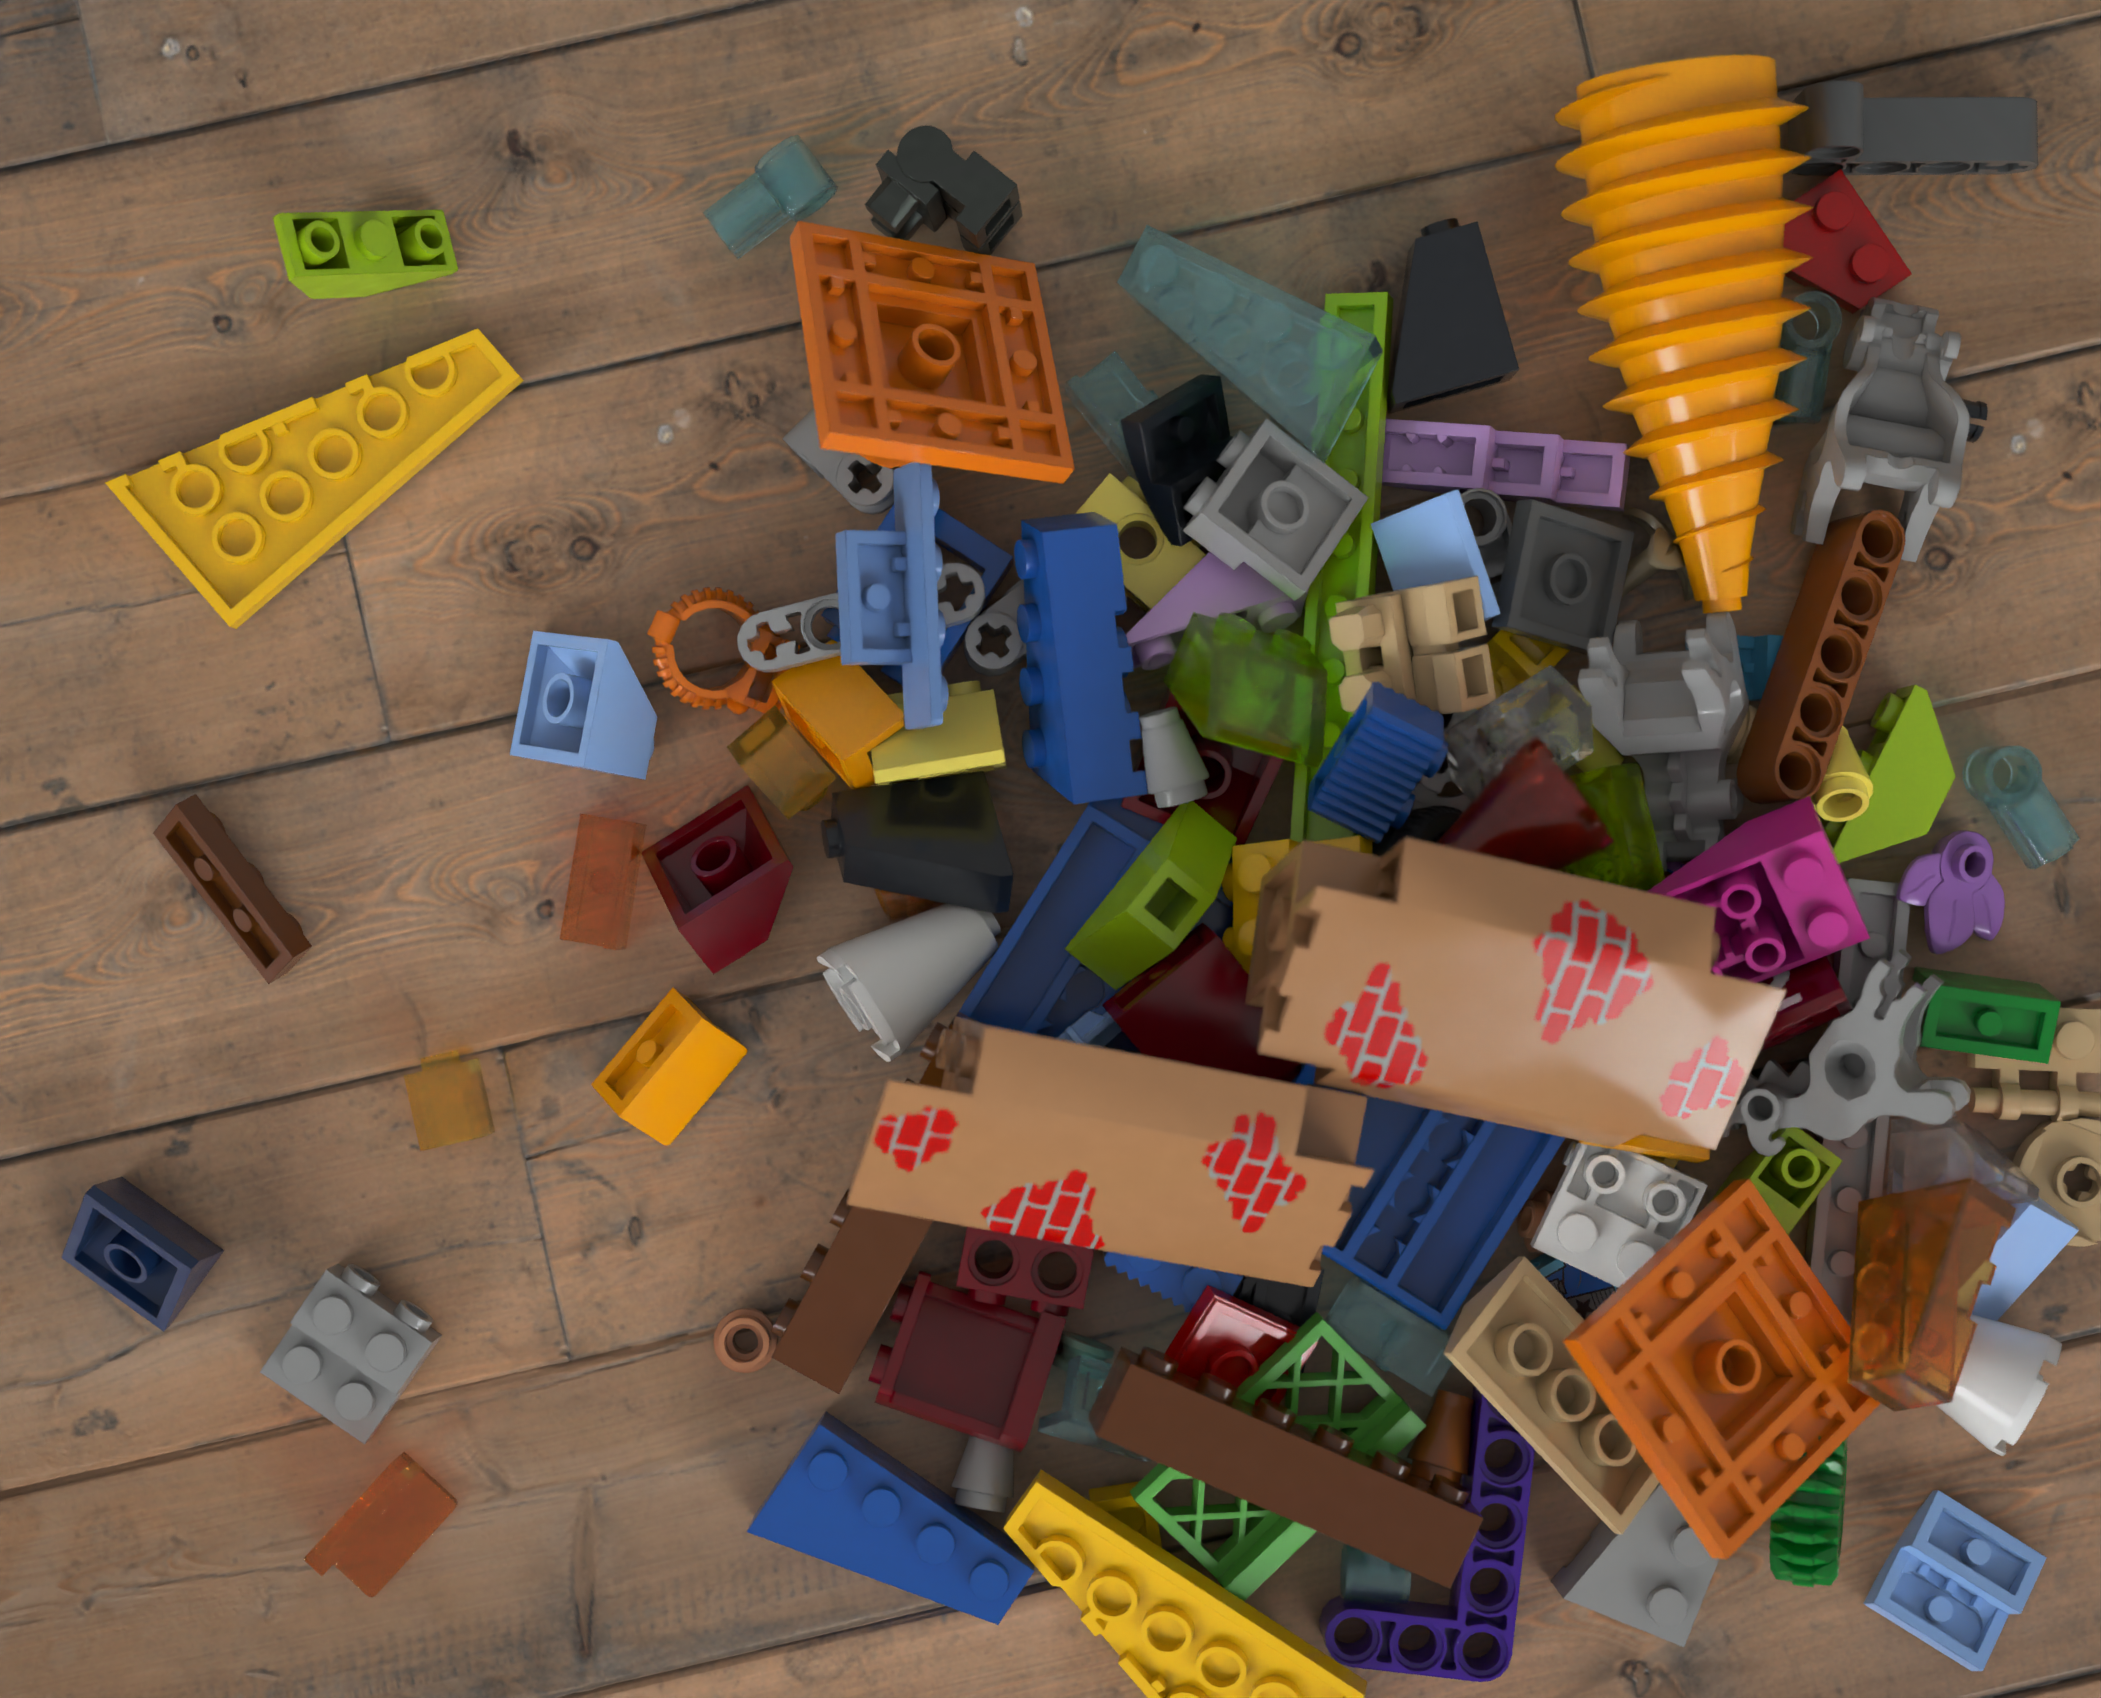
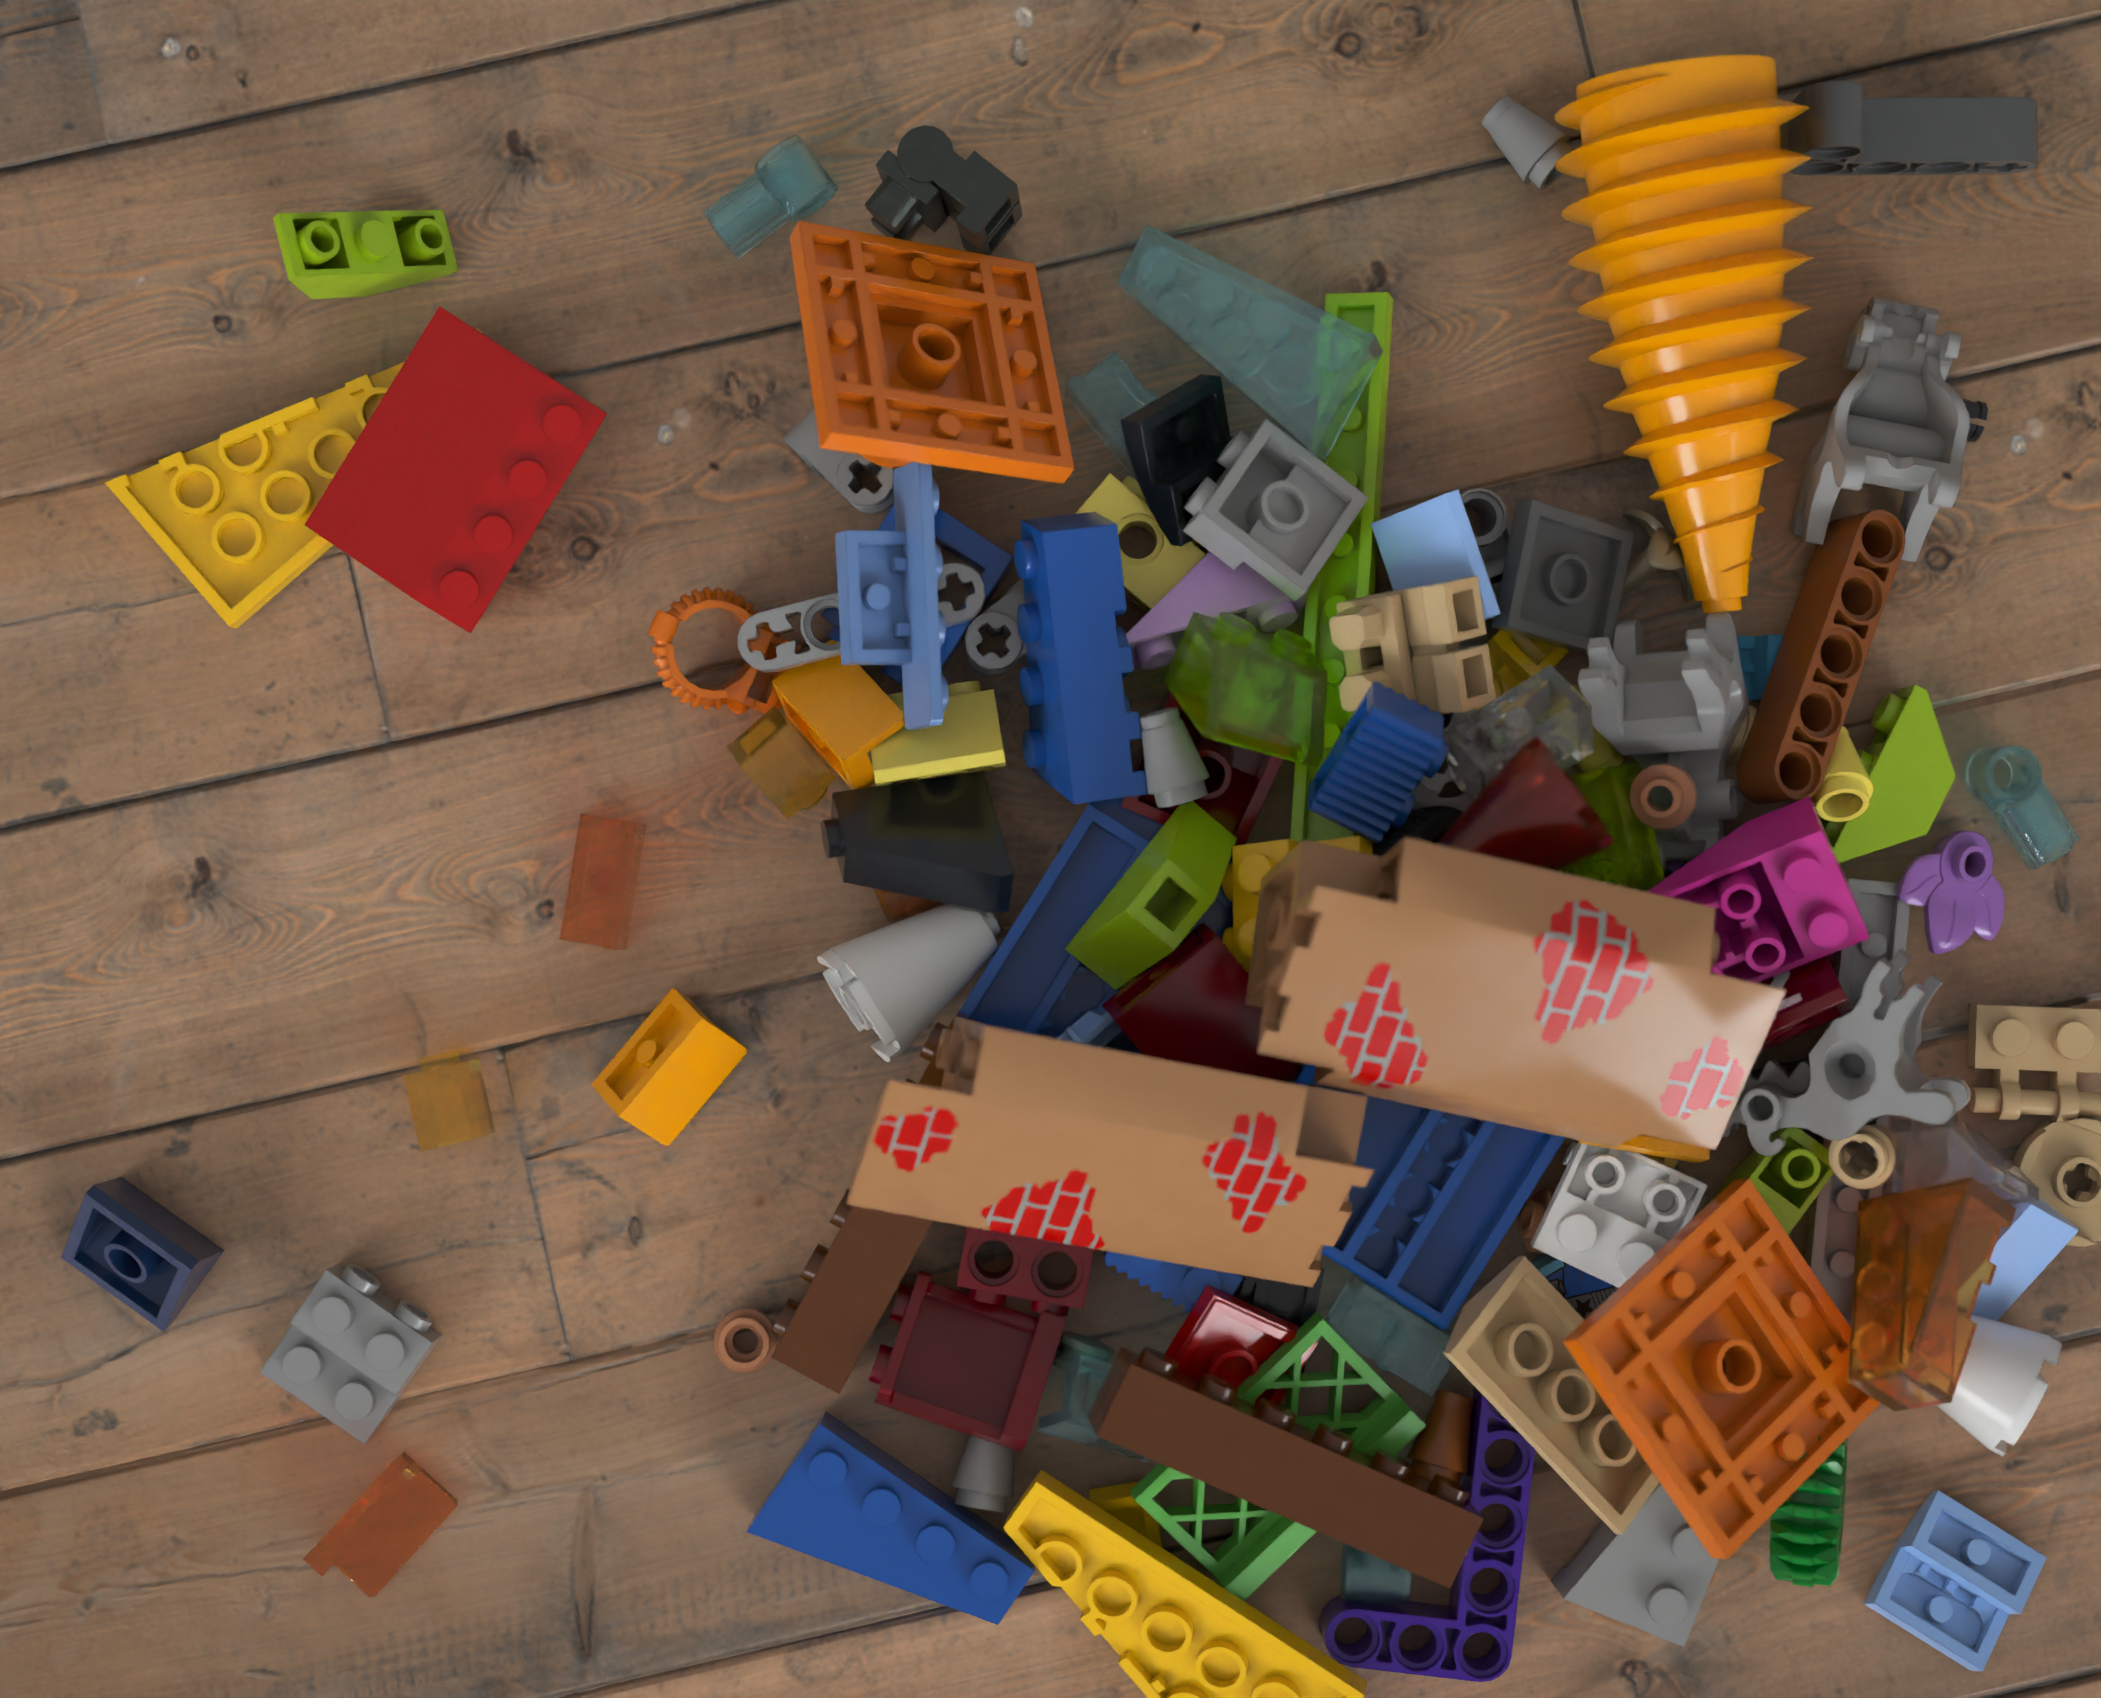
(232, 888): reddish brown plate -> none
(455, 469): none -> red slope
(583, 707): light blue slope -> none
(722, 878): dark red slope -> none
(1448, 321): black slope -> none
(1509, 463): lavender slope -> none
(1527, 141): none -> light grey cone
(1679, 784): none -> nougat plate
(1806, 381): clear light blue piece -> none
(1847, 244): red wing -> none
(1856, 1165): none -> tan cone
(1989, 1016): green panel -> none

